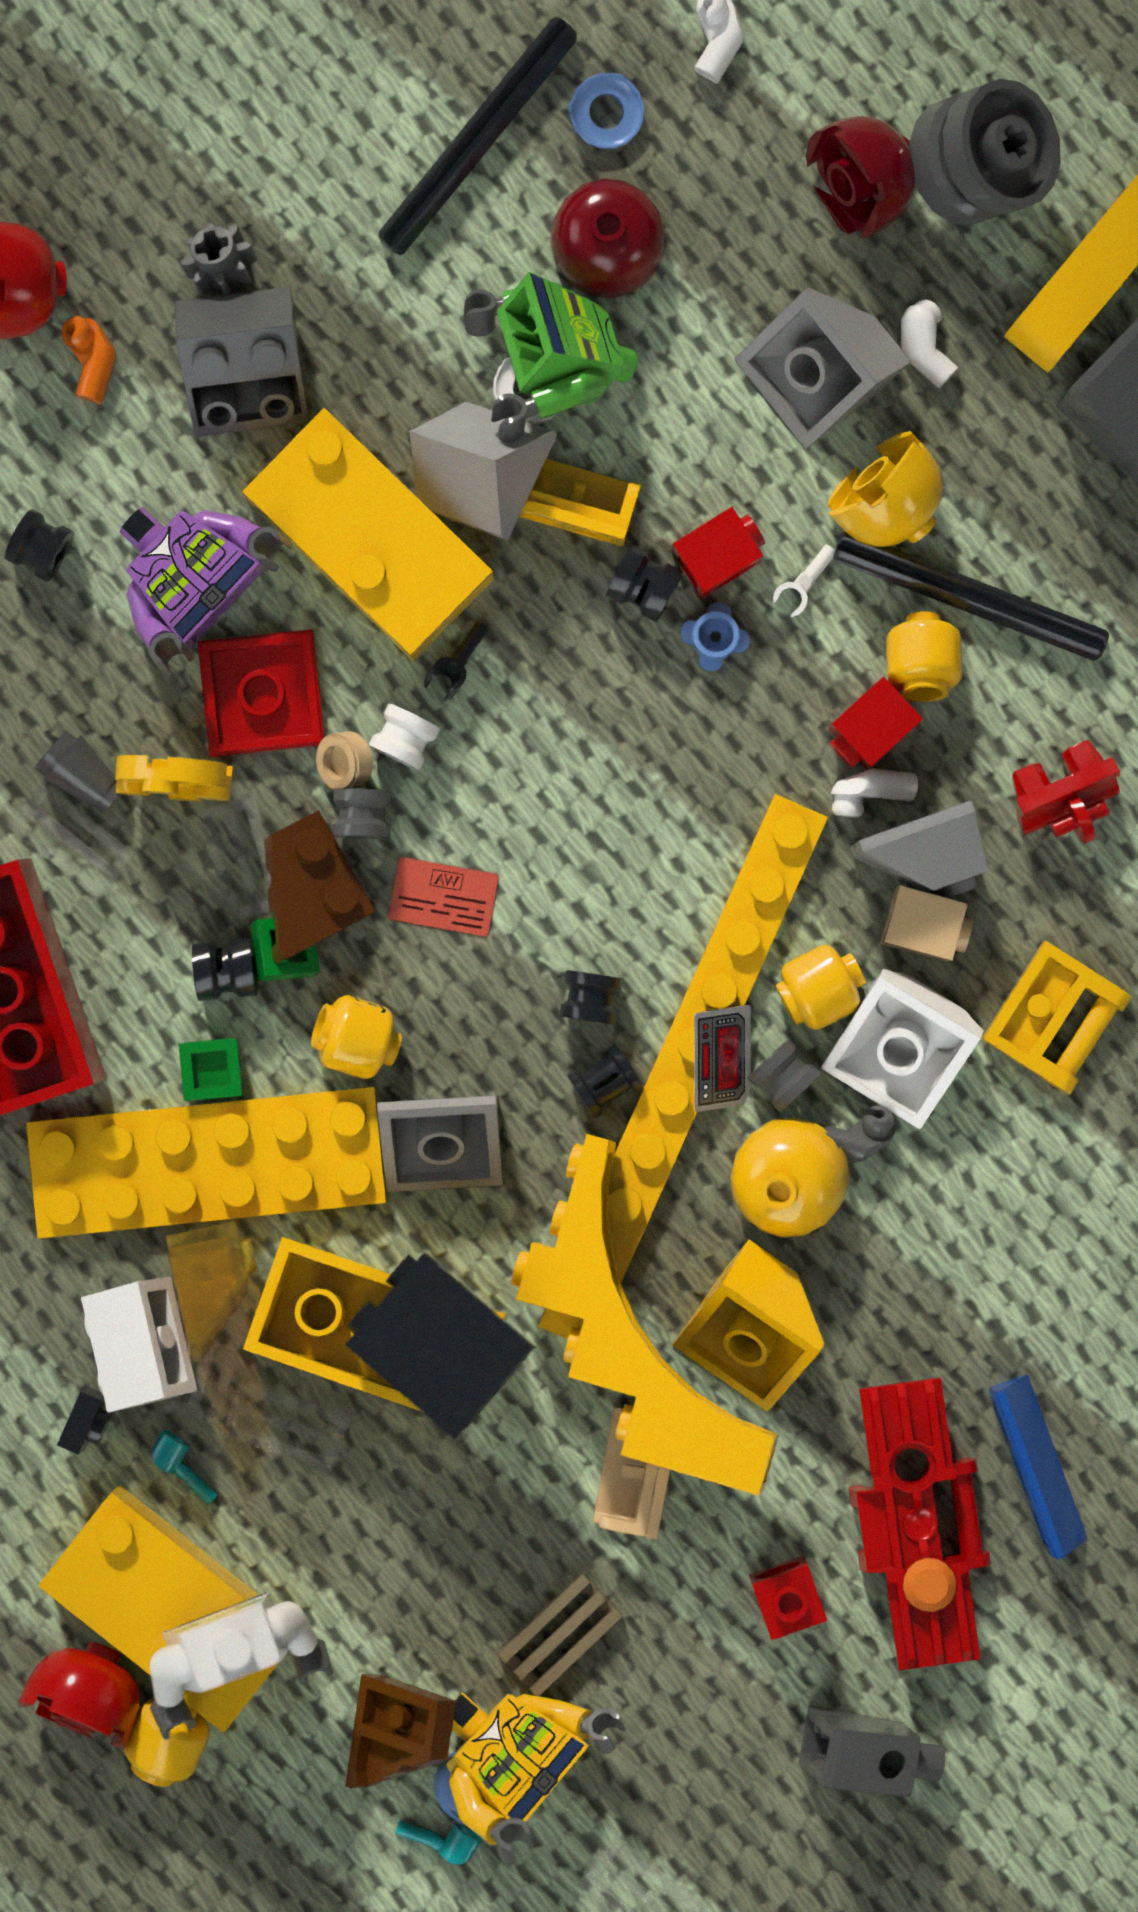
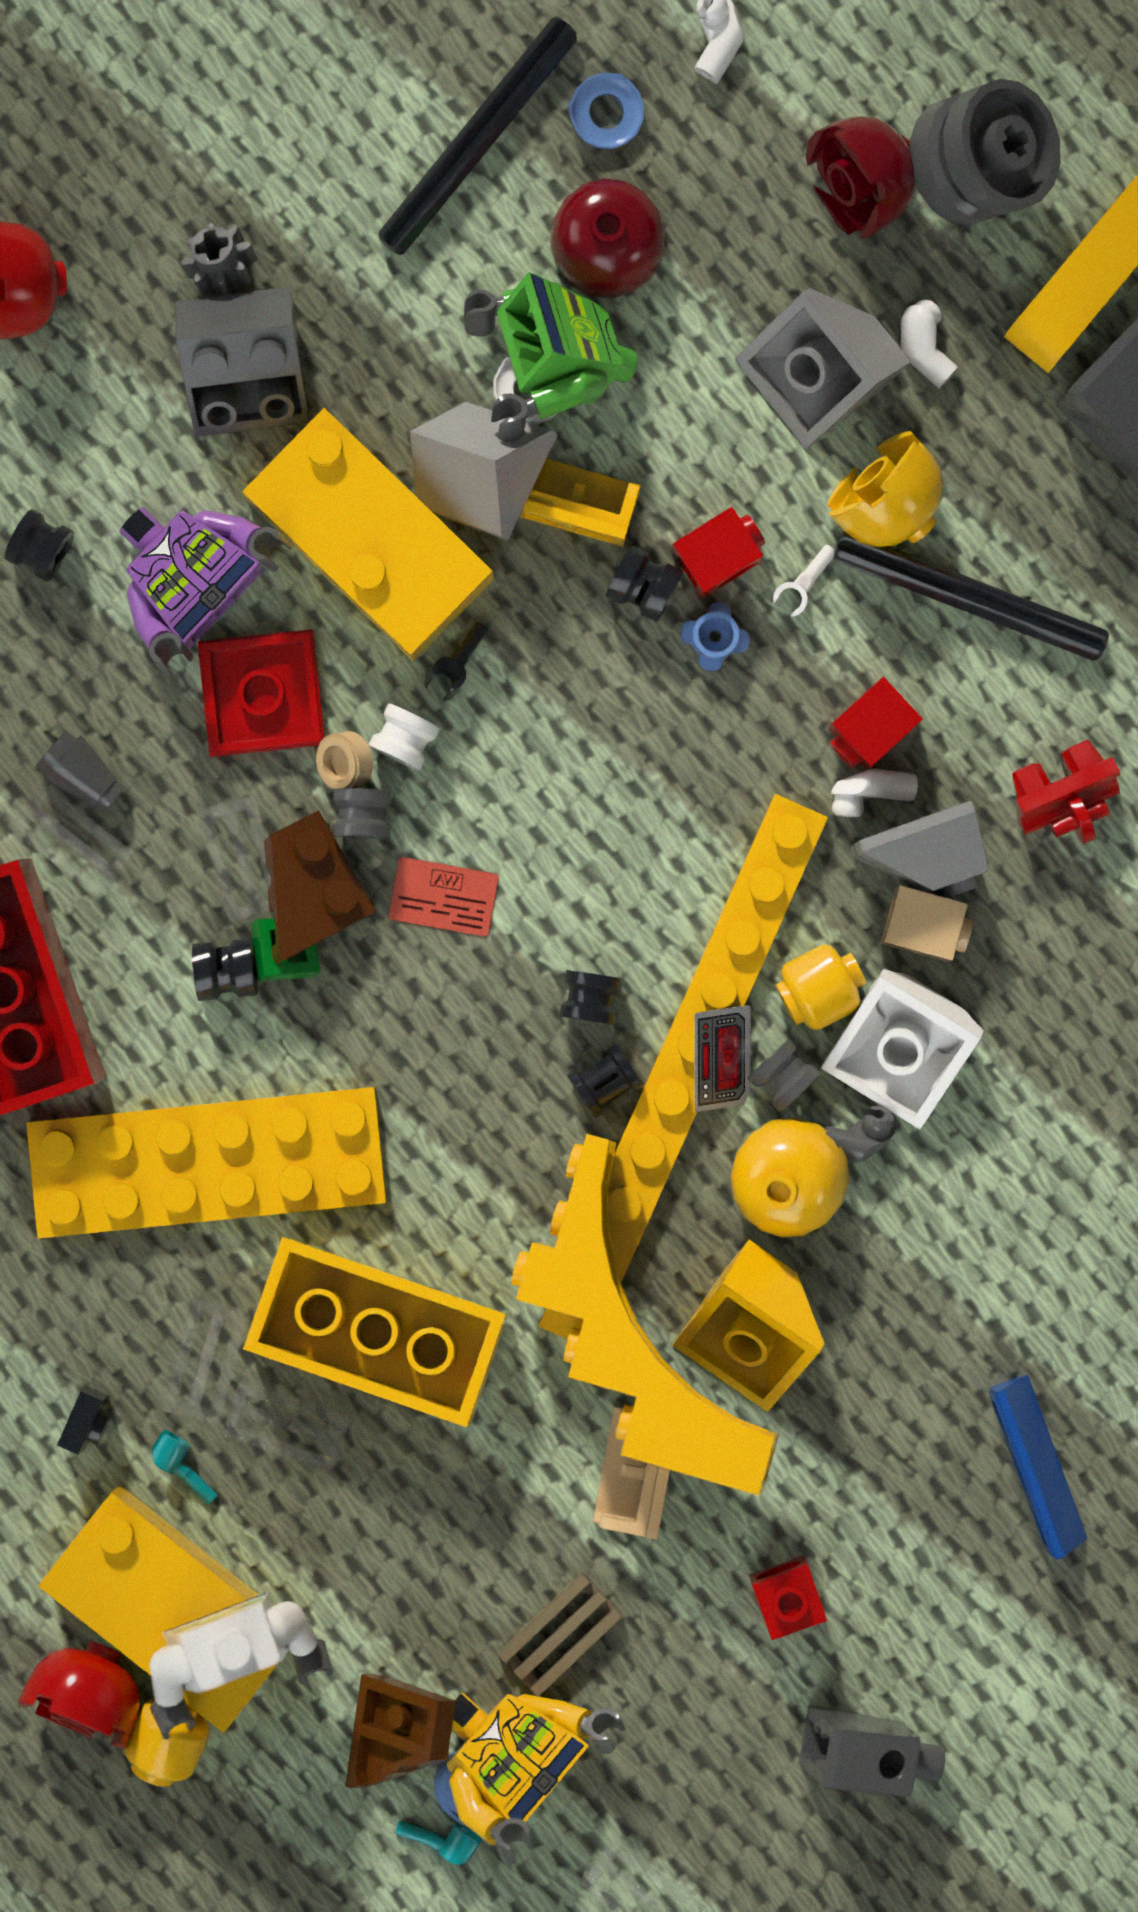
(94, 353): orange arm -> none
(138, 1344): white brick -> none
(177, 777): yellow plate -> none
(209, 1281): clear yellow slope -> none
(211, 1069): green plate -> none
(355, 1037): yellow head -> none
(438, 1343): black brick -> none
(440, 1143): light grey slope -> none
(900, 1525): red piece -> none
(924, 657): yellow head -> none
(1040, 1007): yellow plate -> none

